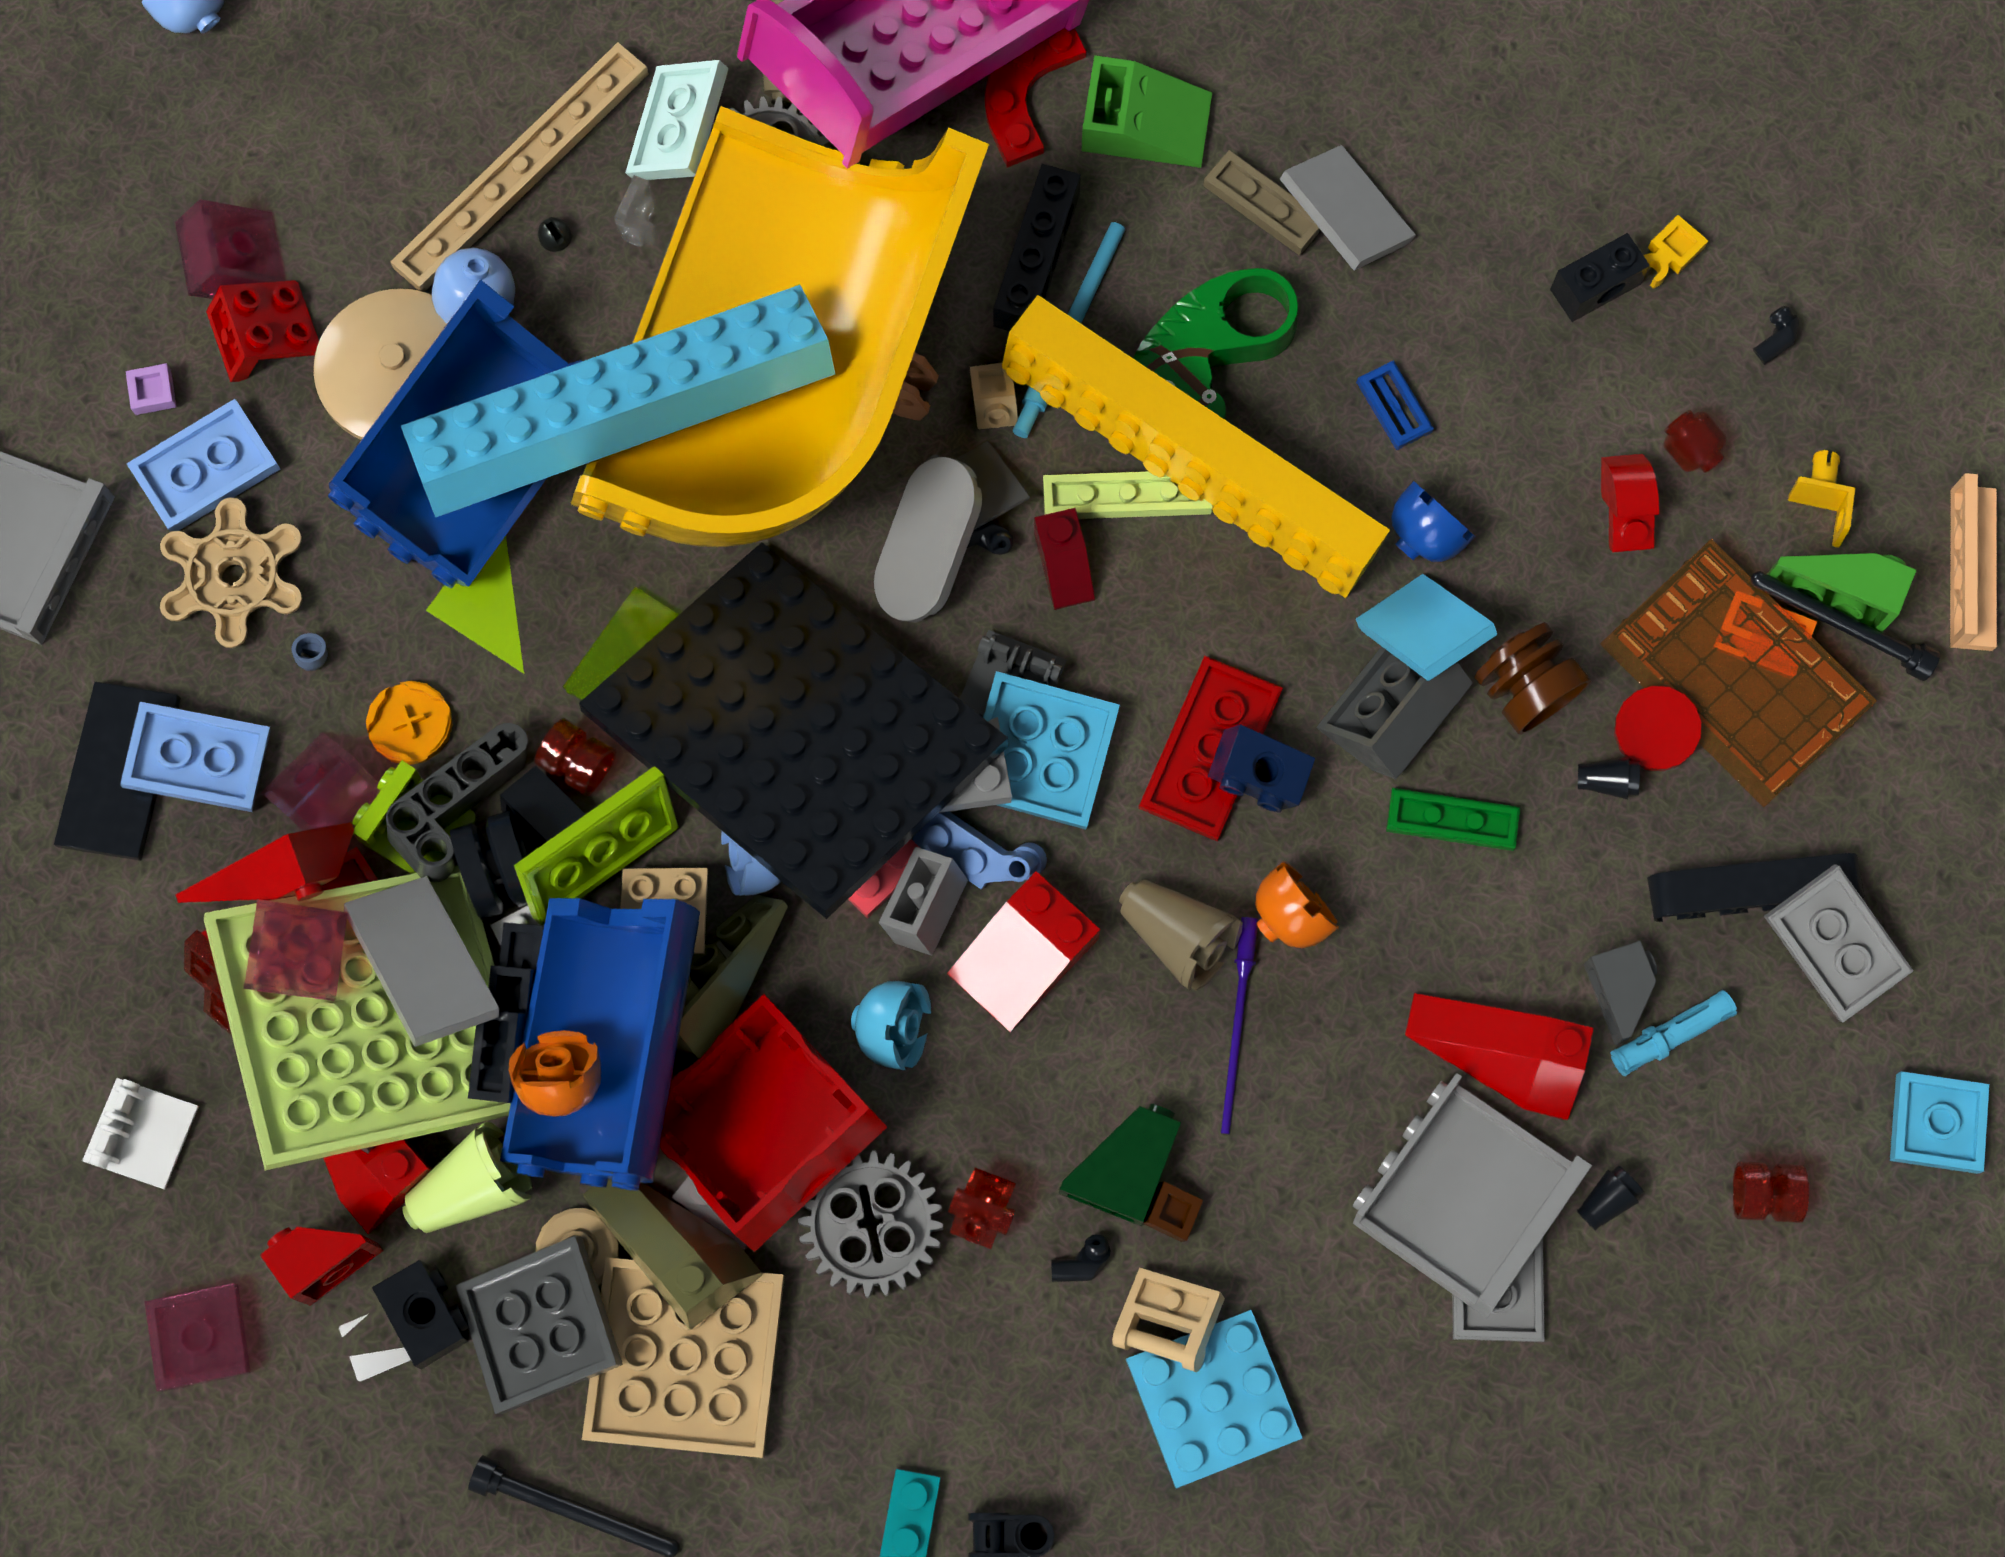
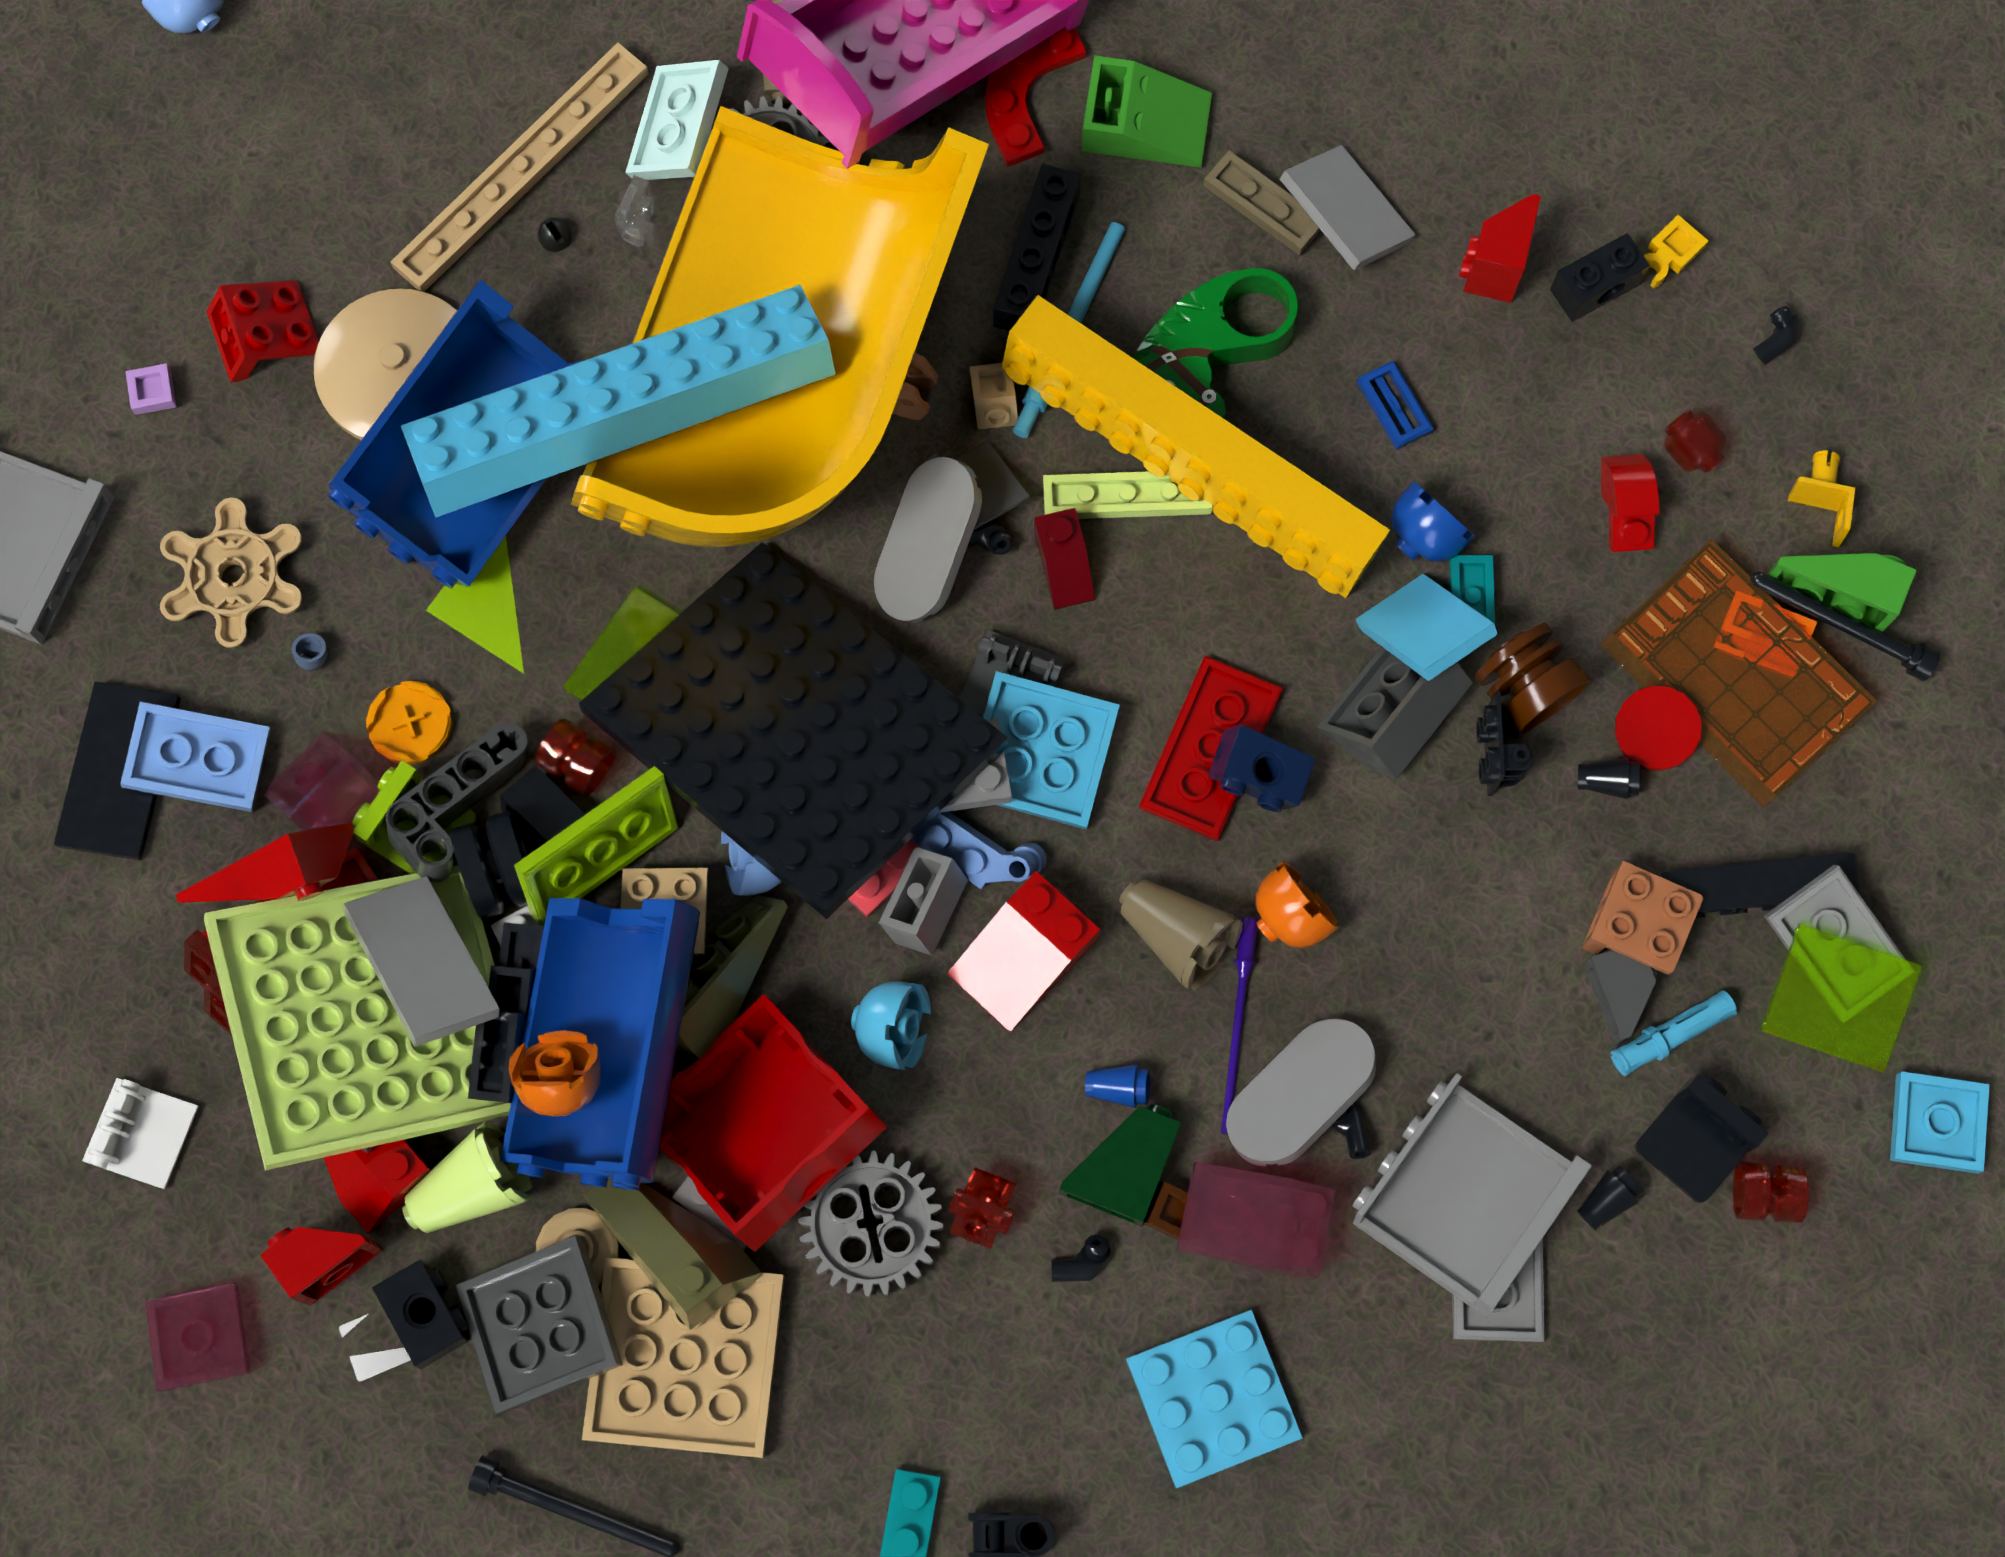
(203, 466): light blue plate -> none
(227, 247): clear pink slope -> none
(295, 950): clear pink plate -> none
(461, 273): light blue cylinder -> none
(1119, 1085): none -> blue cone
(1173, 1305): tan plate -> none
(1256, 1220): none -> clear pink slope
(1301, 1092): none -> light grey tile
(1353, 1127): none -> black arm
(1453, 819): green tile -> none
(1473, 582): none -> teal plate
(1500, 252): none -> red slope
(1502, 762): none -> black hinge
(1515, 1053): red wedge -> none
(1643, 918): none -> nougat bracket
(1700, 1138): none -> black bracket
(1841, 998): none -> clear neon green piece
(1973, 565): light nougat fence -> none

